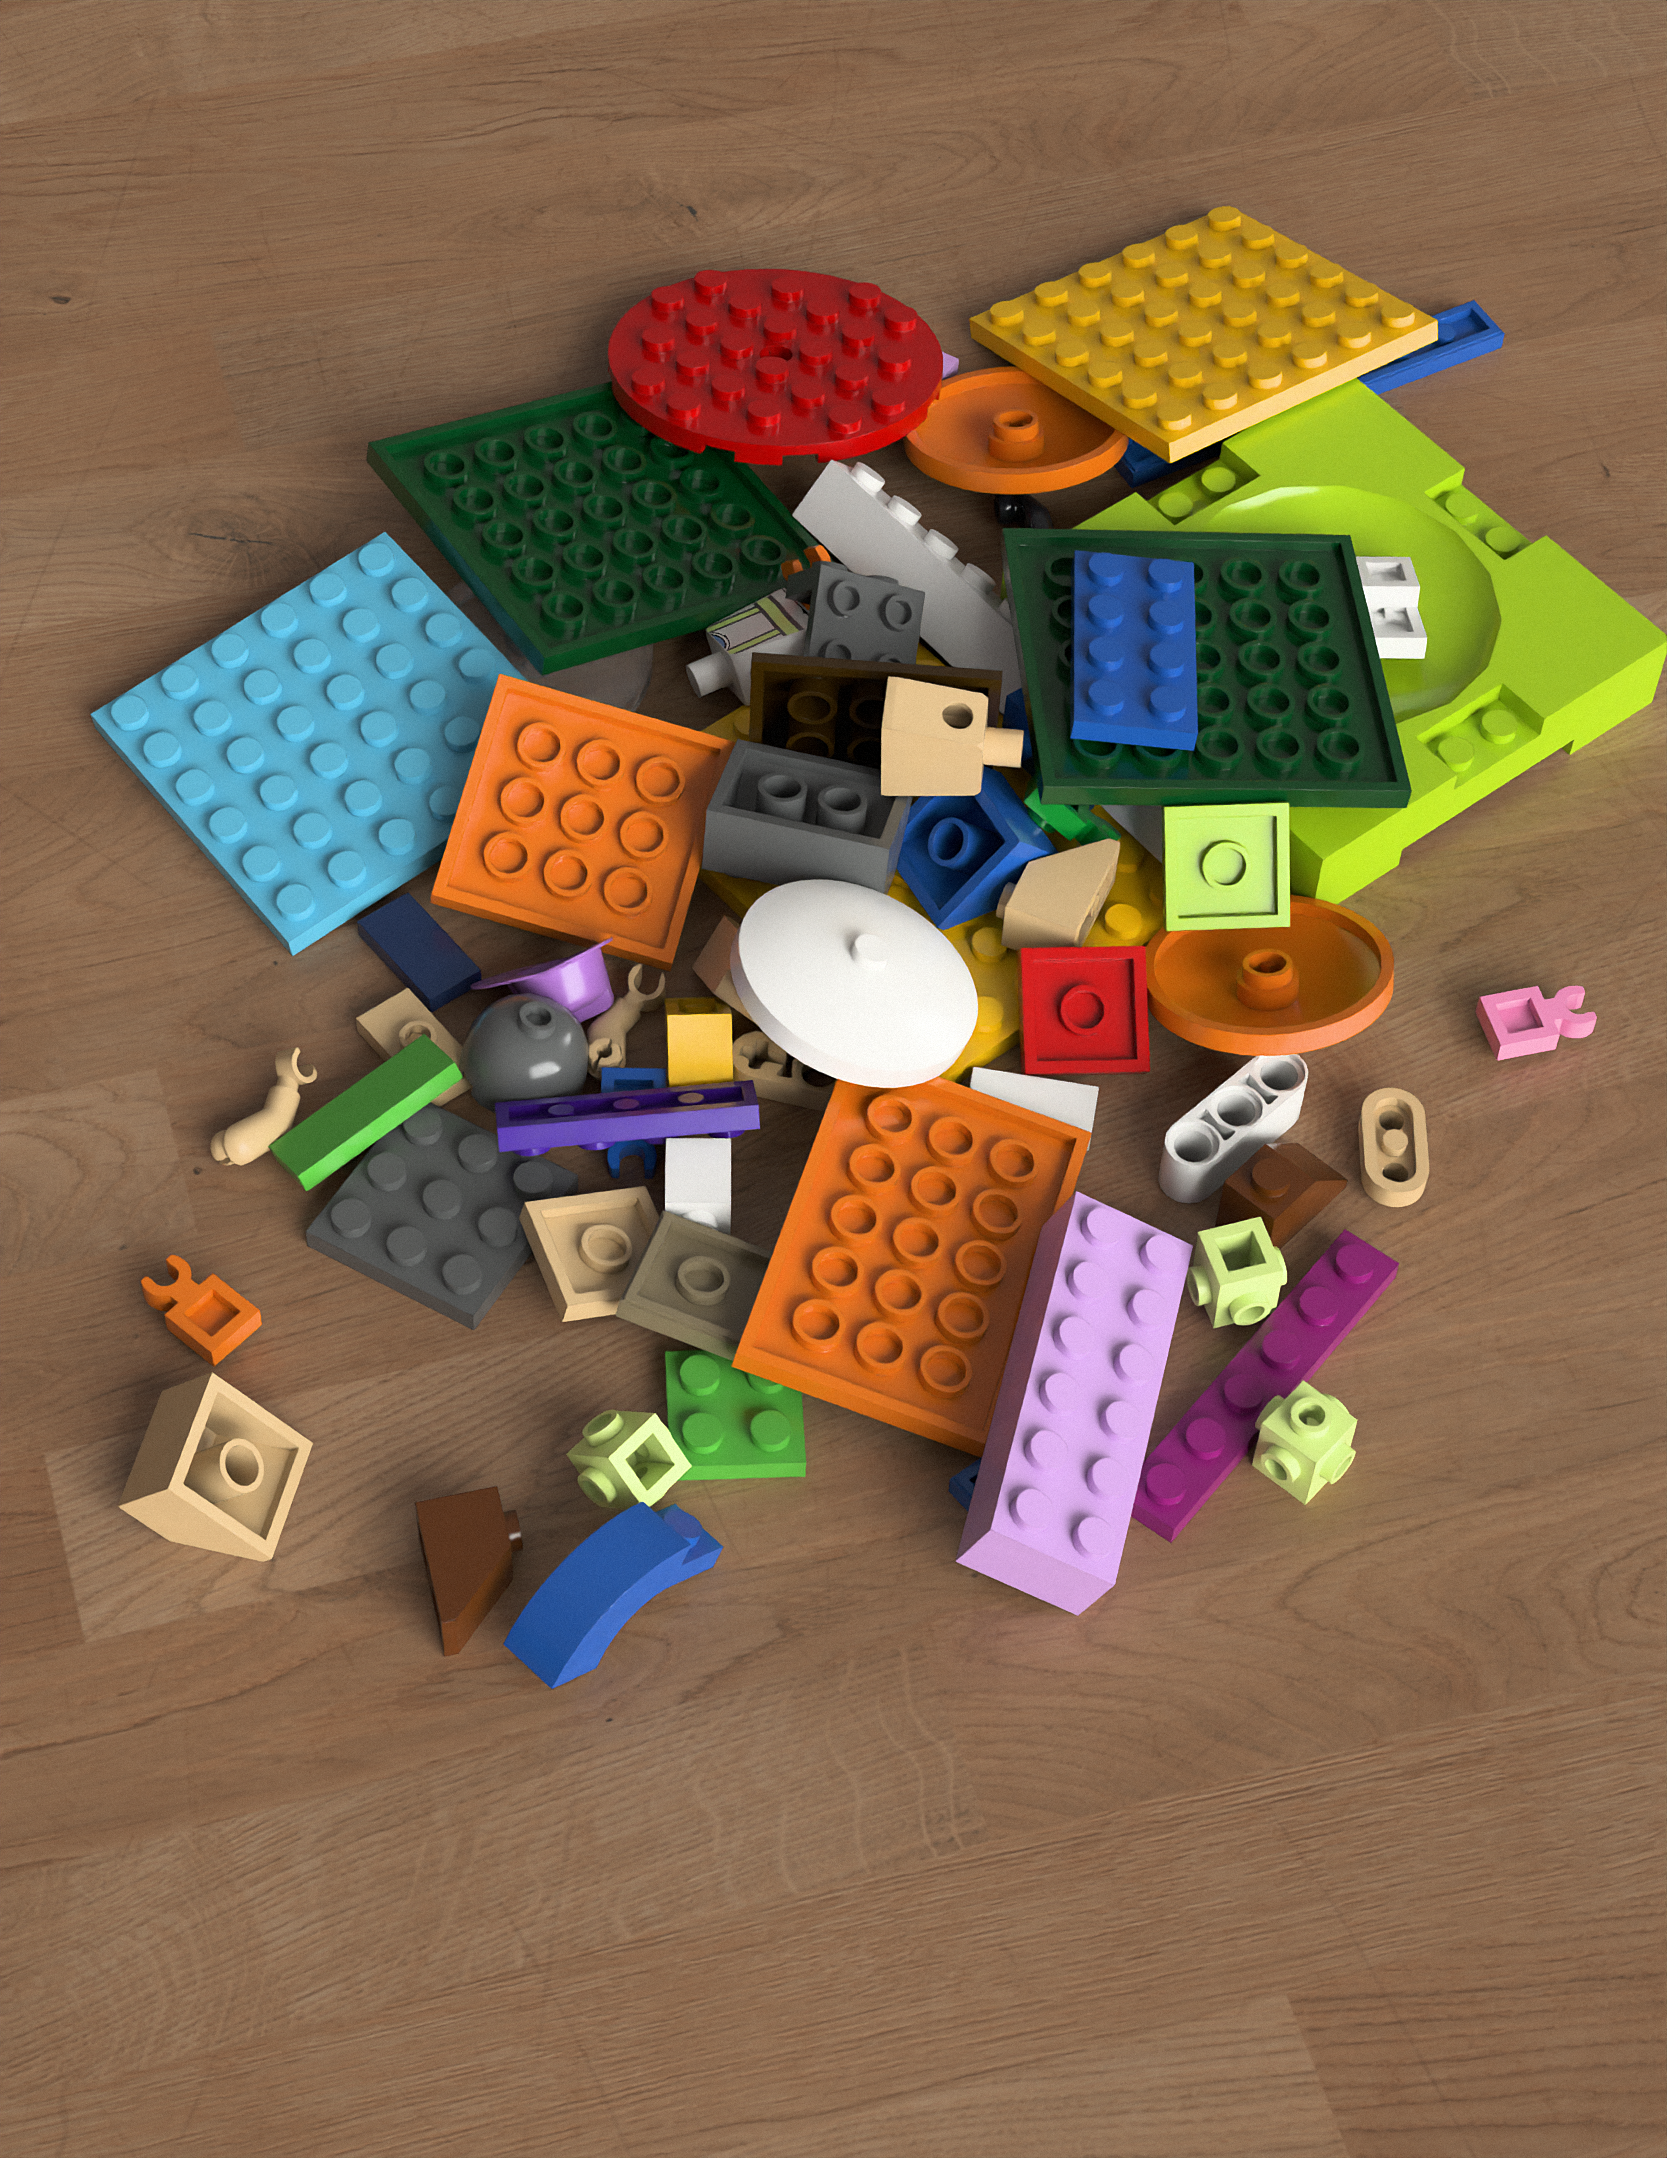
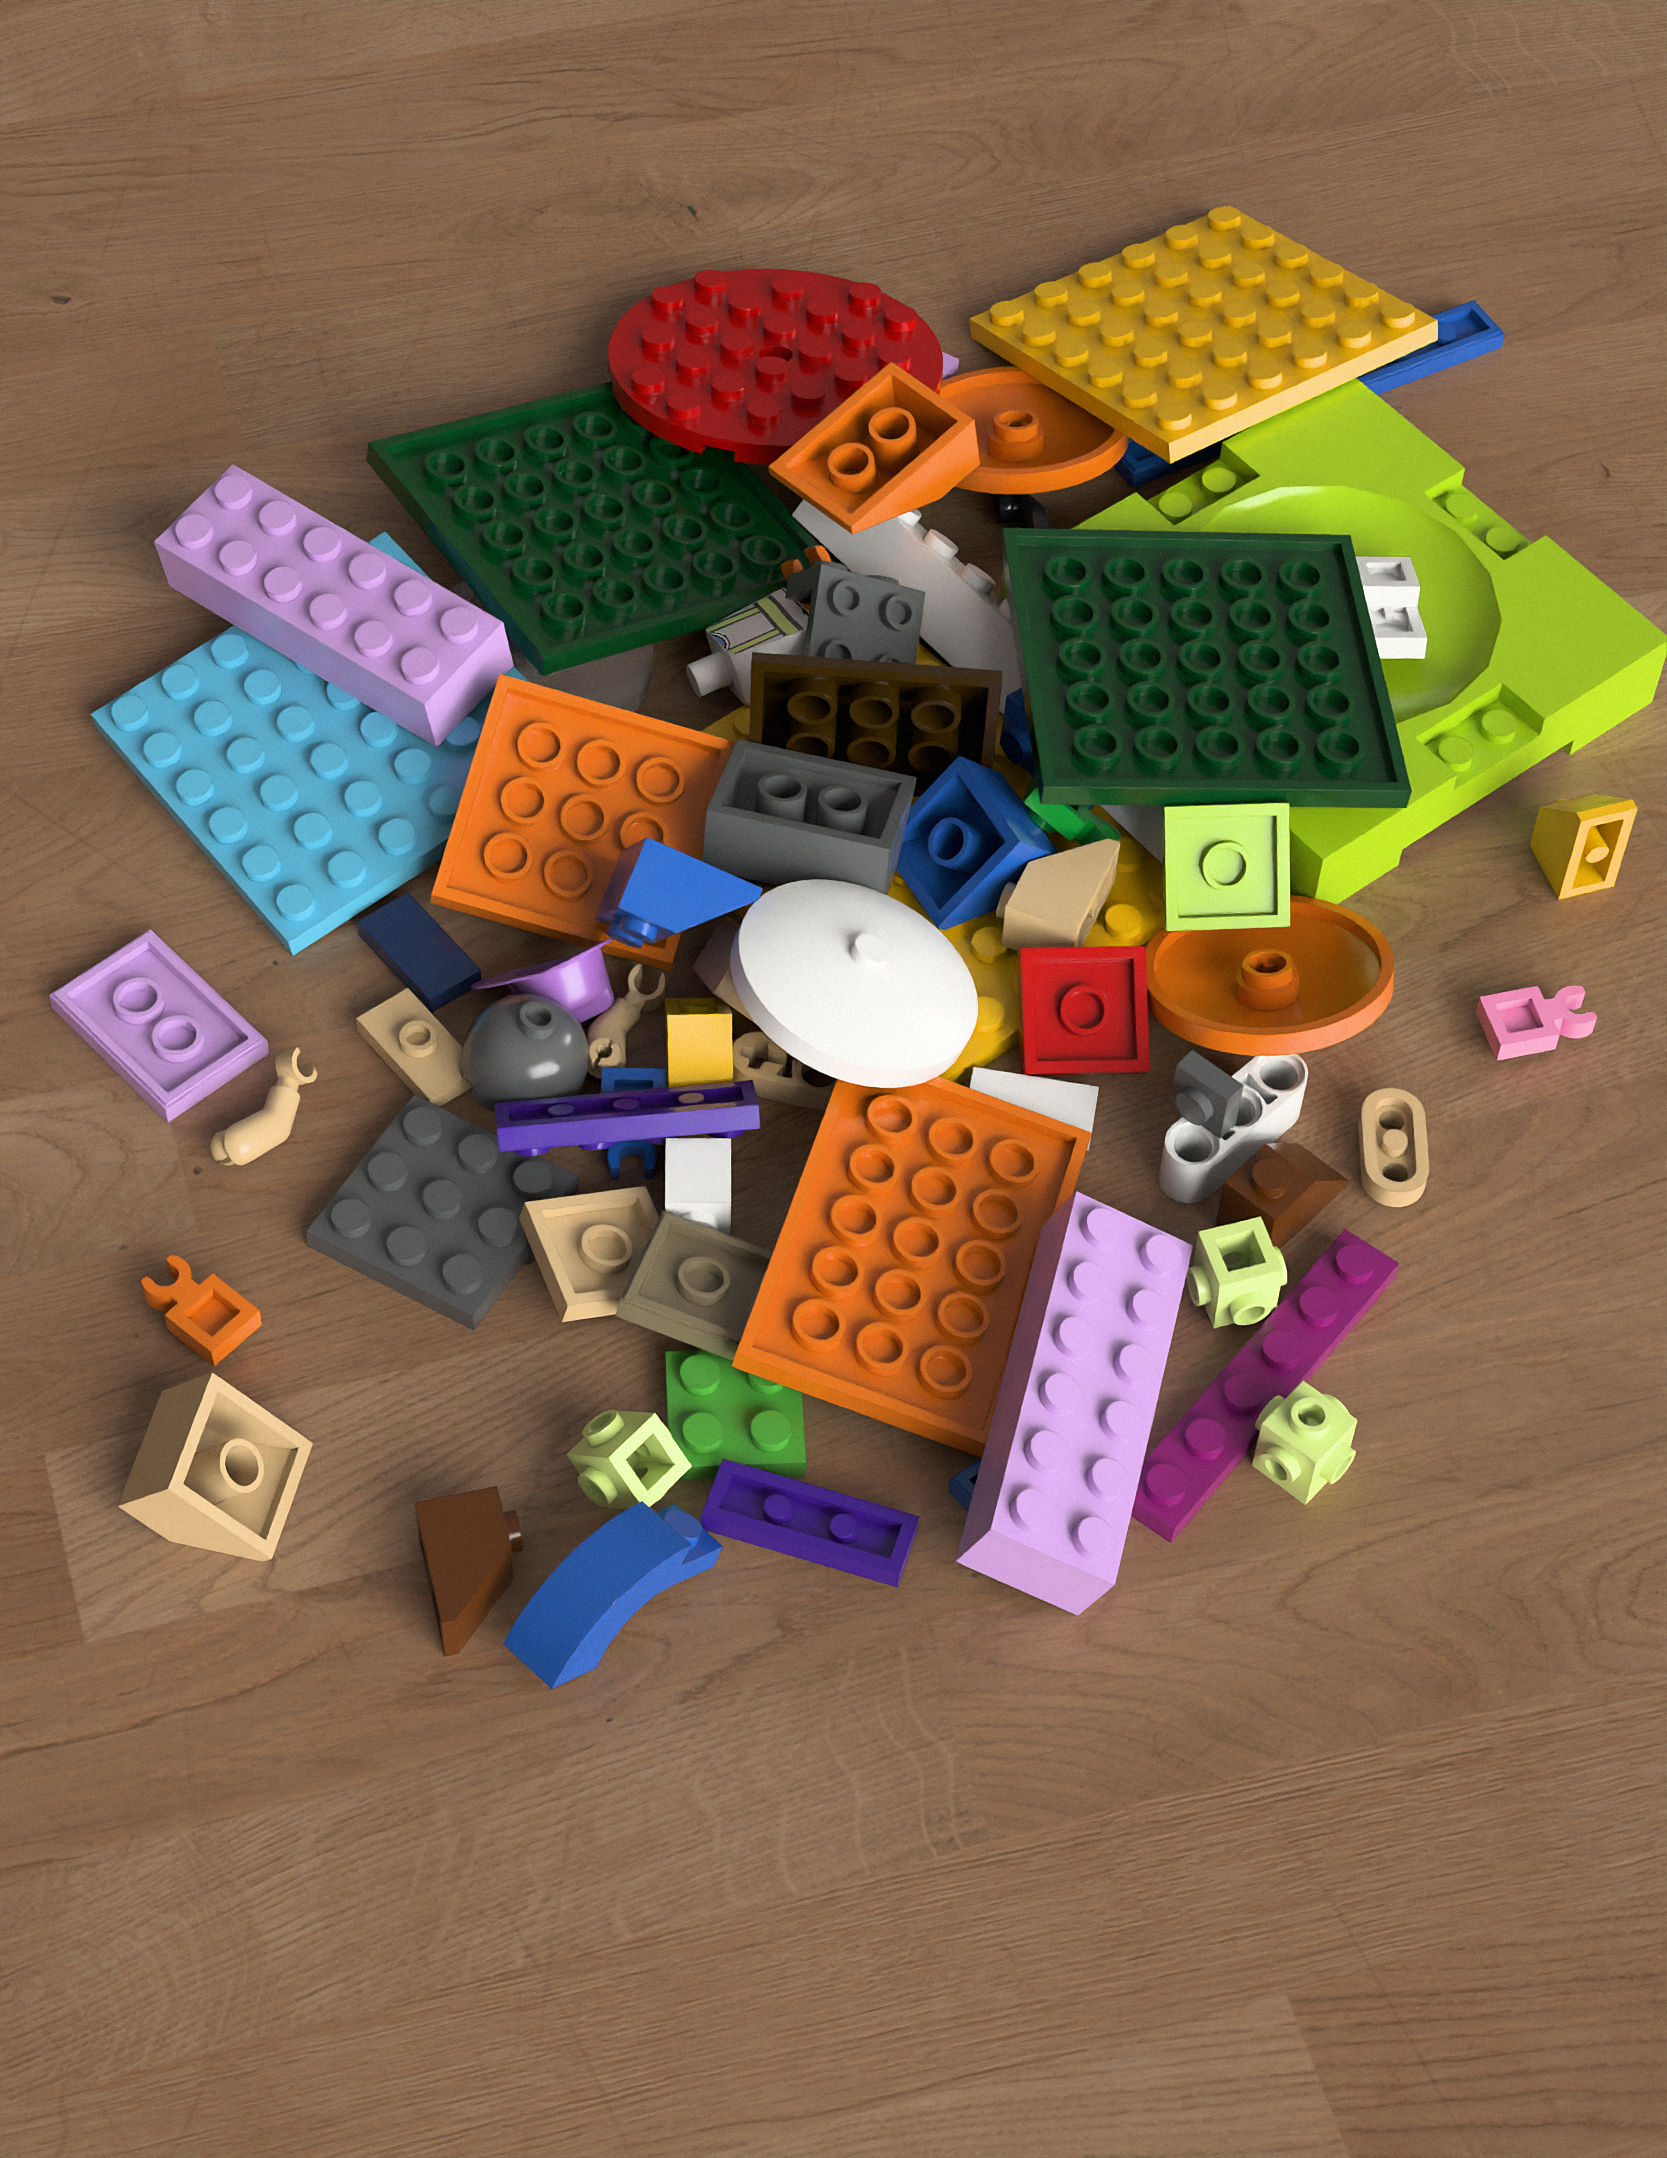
(159, 1025): none -> lavender tile
(335, 604): none -> lavender brick
(365, 1112): bright green tile -> none
(665, 893): none -> slope
(810, 1522): none -> dark purple plate
(881, 453): none -> orange slope
(940, 740): tan torso -> none
(1133, 651): blue plate -> none
(1206, 1094): none -> dark grey plate
(1582, 842): none -> yellow slope

